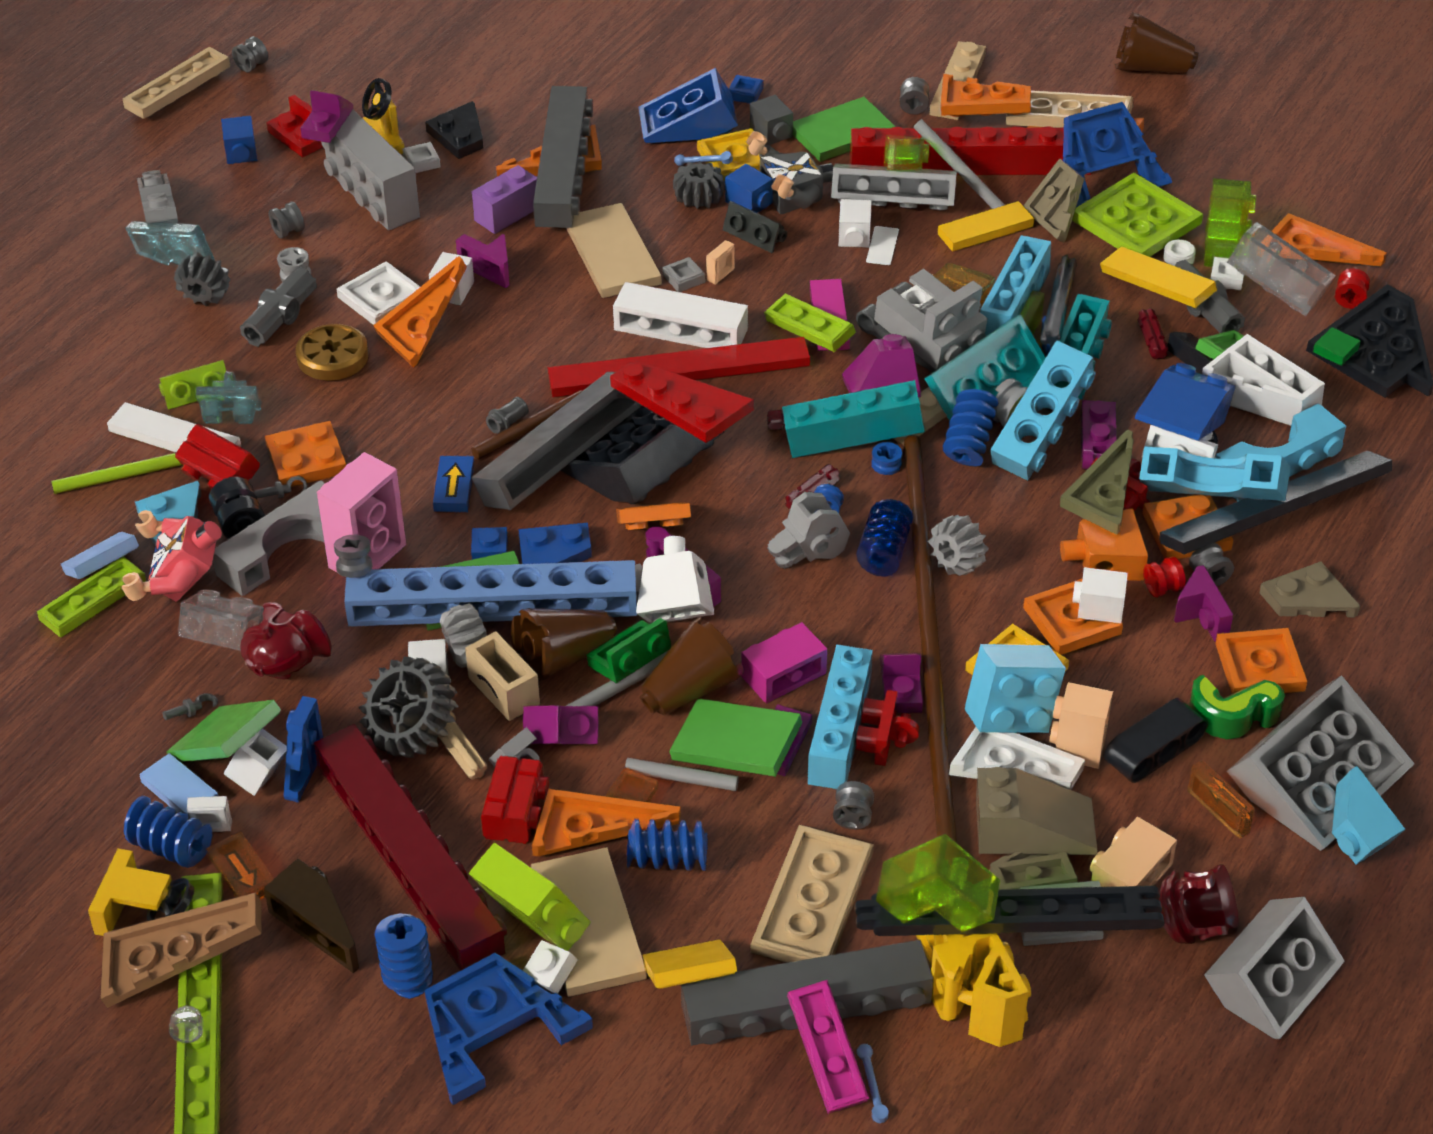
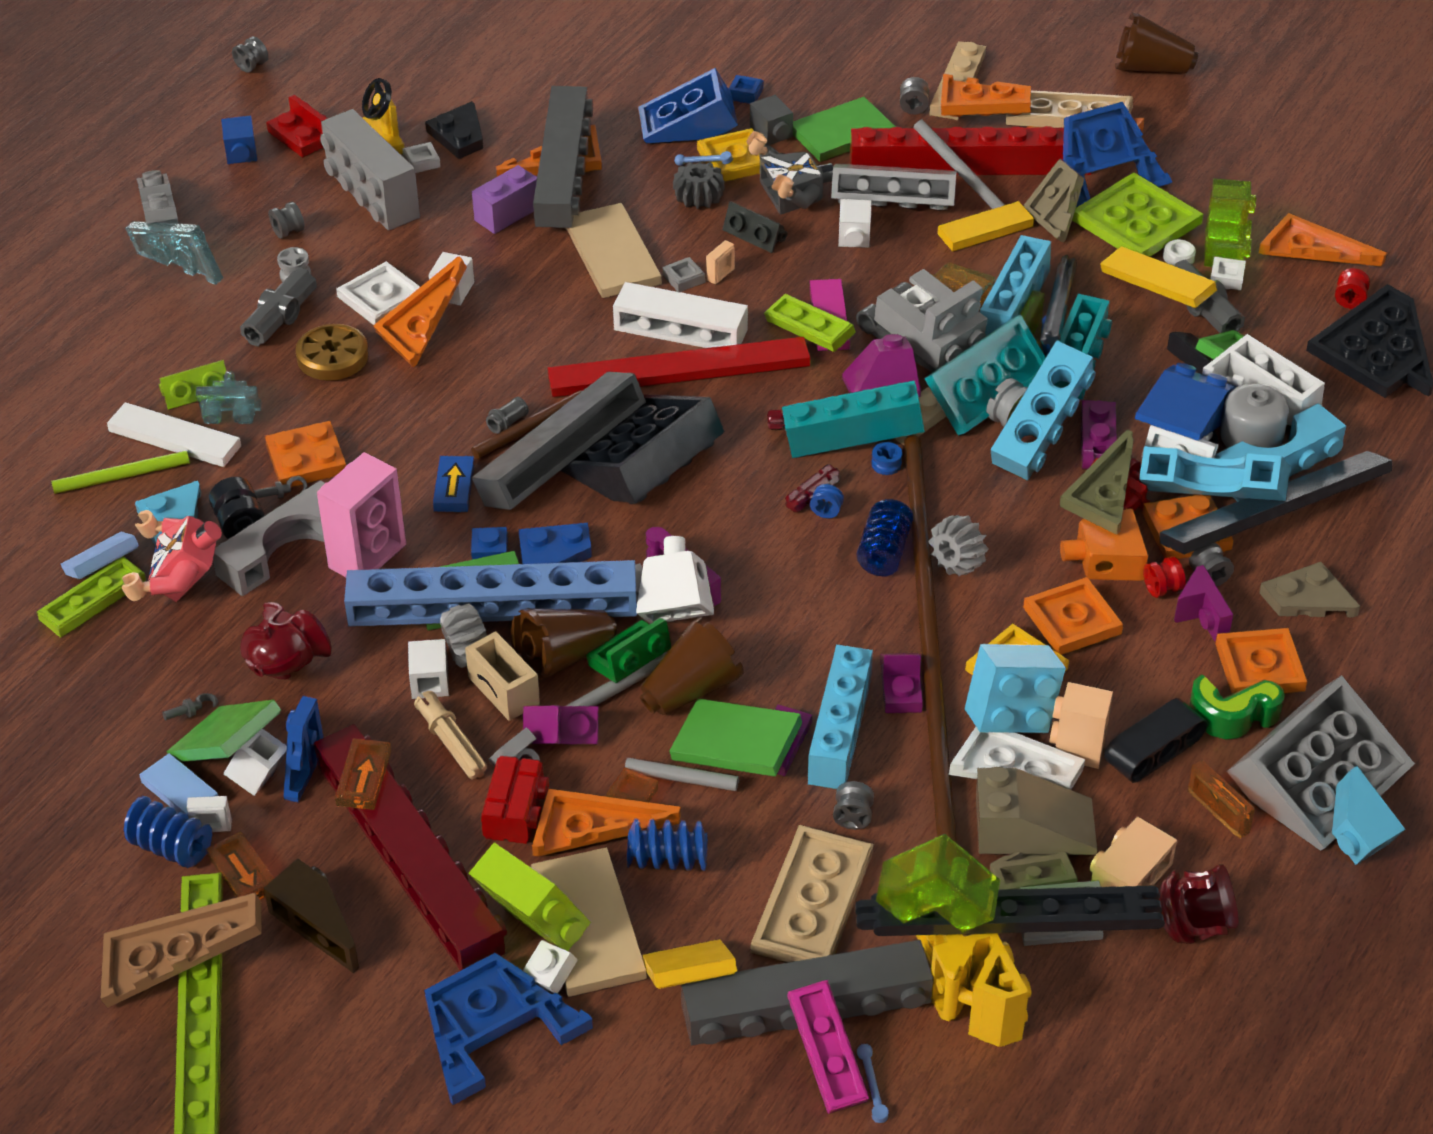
(137, 888): yellow piece -> none
(176, 82): tan plate -> none
(186, 1024): clear hinge -> none
(202, 279): dark grey gear -> none
(214, 457): red brick -> none
(217, 619): clear bracket -> none
(327, 116): magenta slope -> none
(353, 556): flat silver wheel -> none
(363, 774): none -> clear orange tile
(404, 954): blue piece -> none
(416, 718): dark grey gear -> none
(488, 260): magenta slope -> none
(668, 514): orange plate -> none
(683, 401): red wing -> none
(749, 188): blue brick -> none
(784, 662): dark pink brick -> none
(809, 532): light grey hinge -> none
(882, 245): white sticker -> none
(883, 713): red hips -> none
(905, 152): clear neon green slope -> none
(970, 426): blue piece -> none
(1101, 595): white brick -> none
(1153, 333): dark red axle -> none
(1255, 416): none -> light grey head
(1275, 966): light grey slope -> none
(1281, 269): clear brick -> none
(1336, 346): green tile -> none

